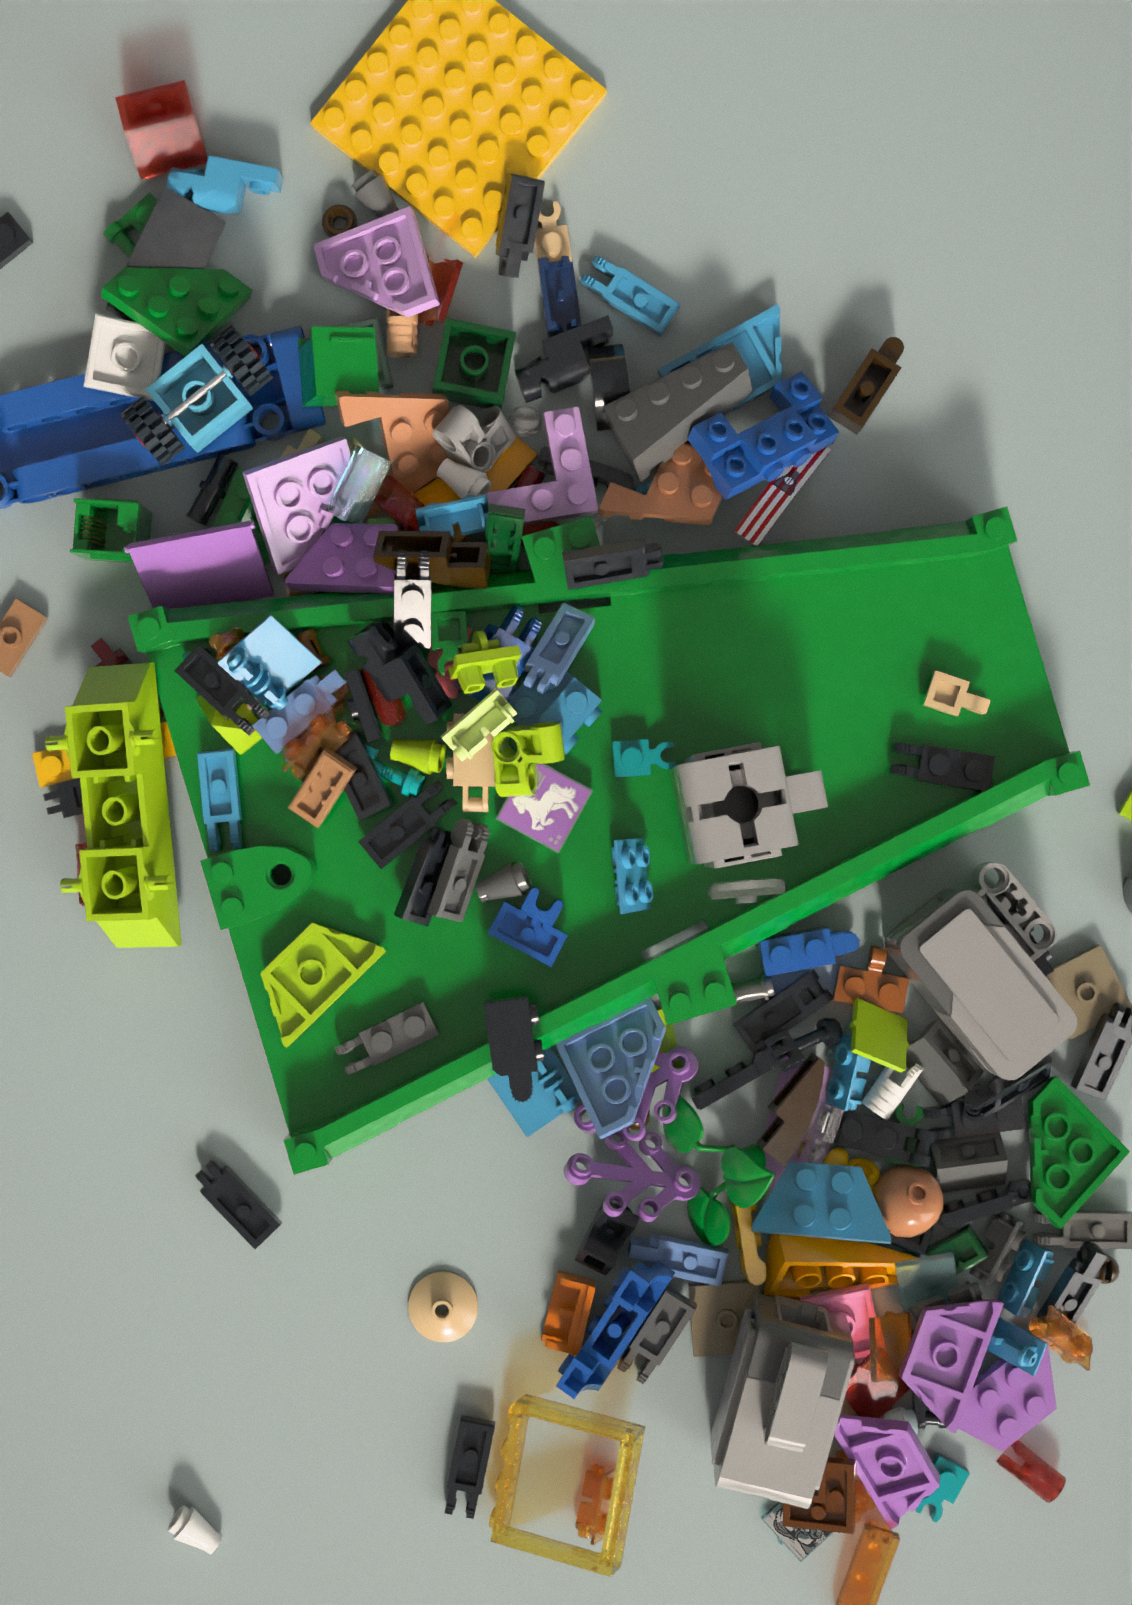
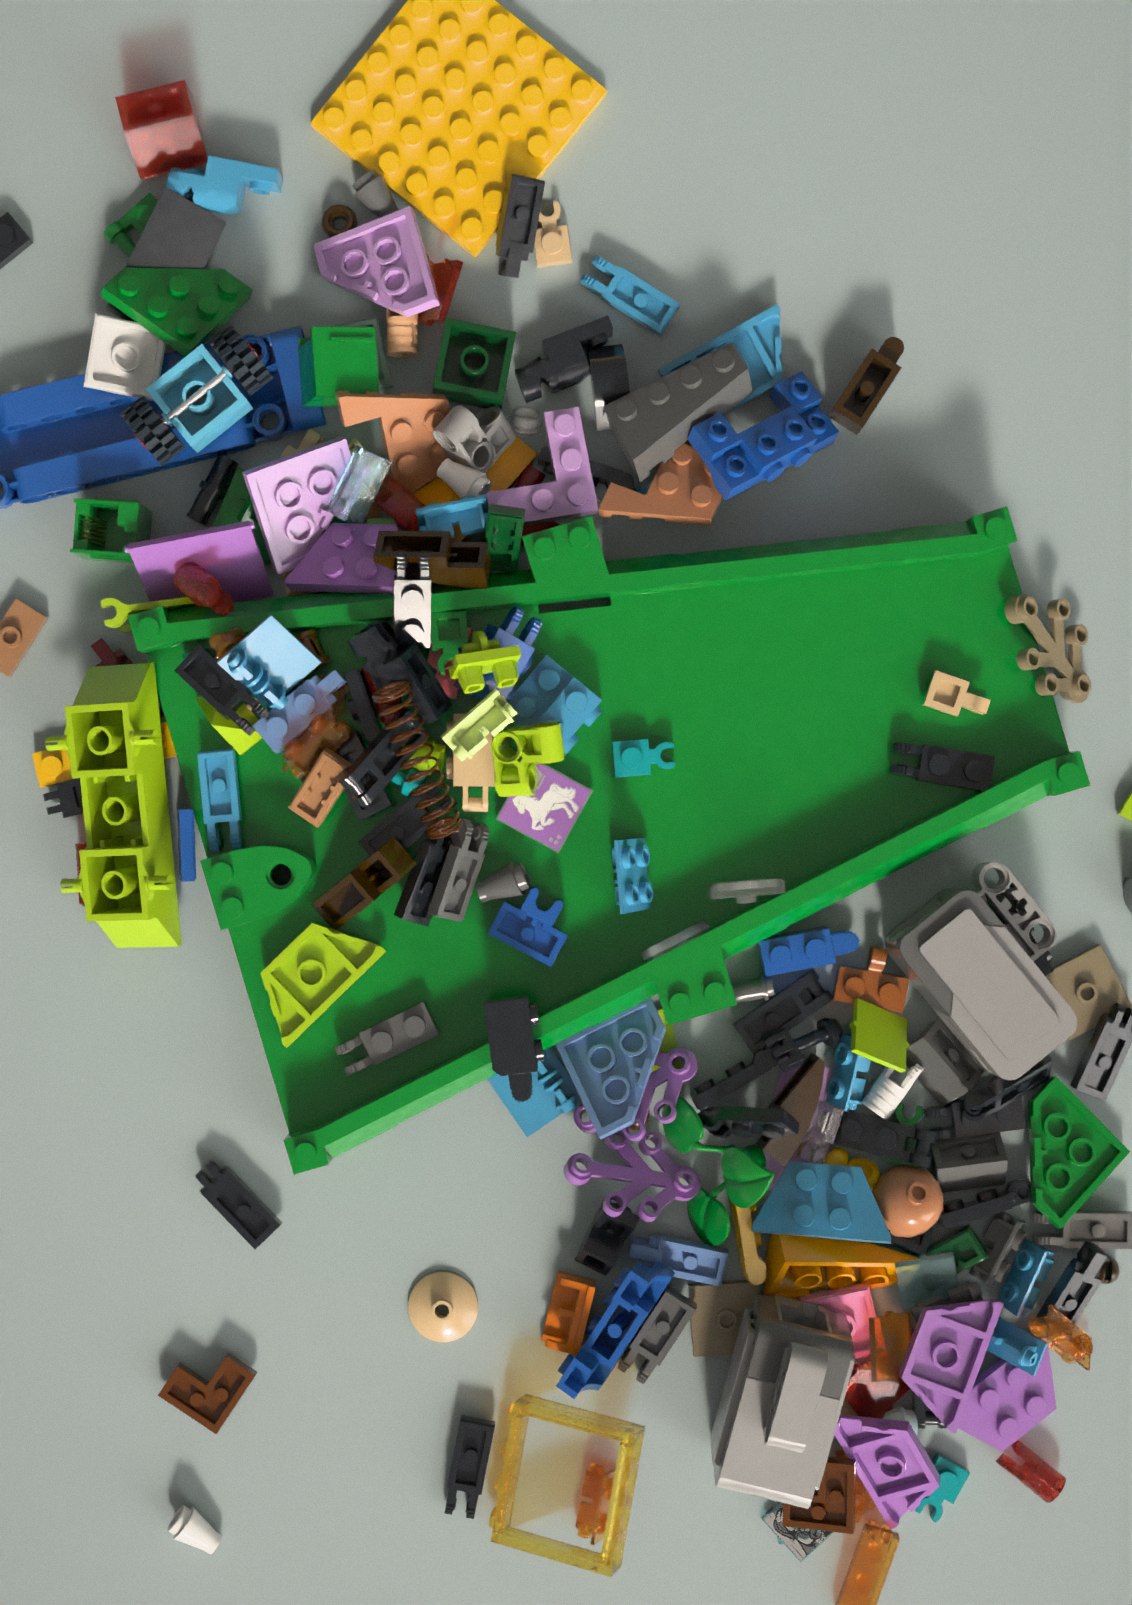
(124, 610): none -> lime flag
(186, 845): none -> blue tile
(202, 588): none -> clear red hinge
(208, 1400): none -> reddish brown plate
(364, 883): none -> dark brown slope
(379, 761): none -> black plate
(387, 694): none -> reddish brown piece
(558, 647): medium blue hinge -> none
(559, 295): dark blue hinge -> none
(611, 563): black hinge -> none
(740, 804): light grey piece -> none
(747, 1121): none -> black hinge
(776, 498): sticker -> none
(1073, 683): none -> dark tan plant

